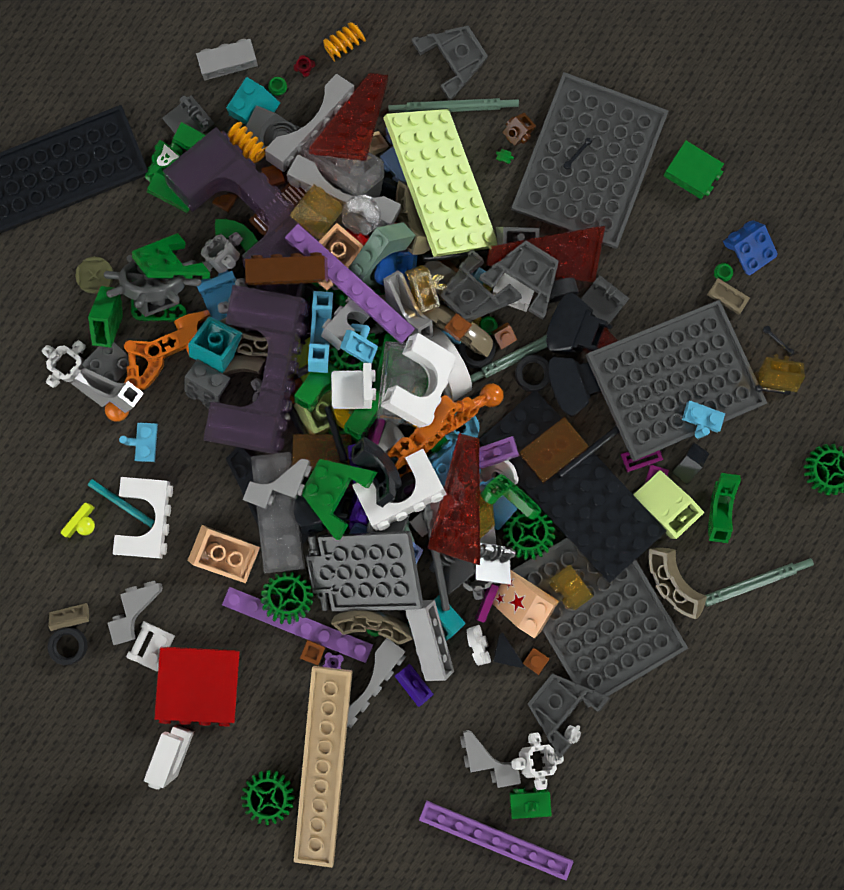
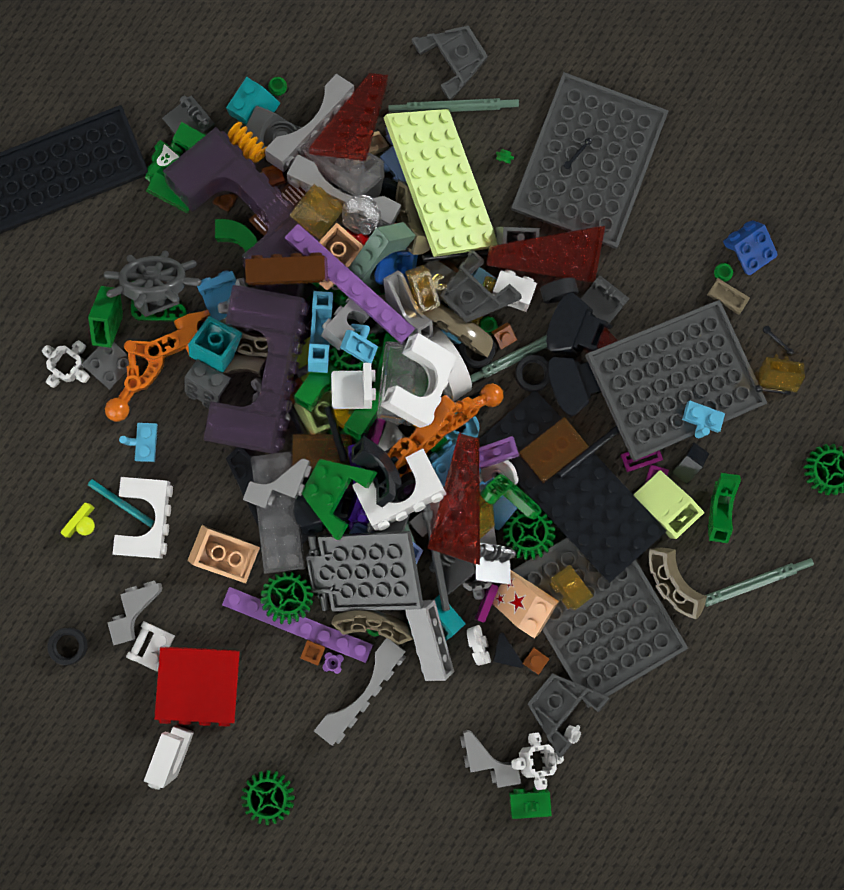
(68, 617): dark tan plate -> none
(91, 274): olive tile -> none
(105, 391): light grey arch -> none
(160, 262): green wing -> none
(221, 252): light grey piece -> none
(227, 59): light grey brick -> none
(303, 60): dark red plate -> none
(322, 766): tan plate -> none
(343, 40): light orange piece -> none
(414, 685): dark purple plate -> none
(457, 327): dark orange plate -> none
(496, 840): medium lavender plate -> none
(519, 129): reddish brown brick -> none
(529, 267): dark grey wing -> none
(694, 170): green brick -> none

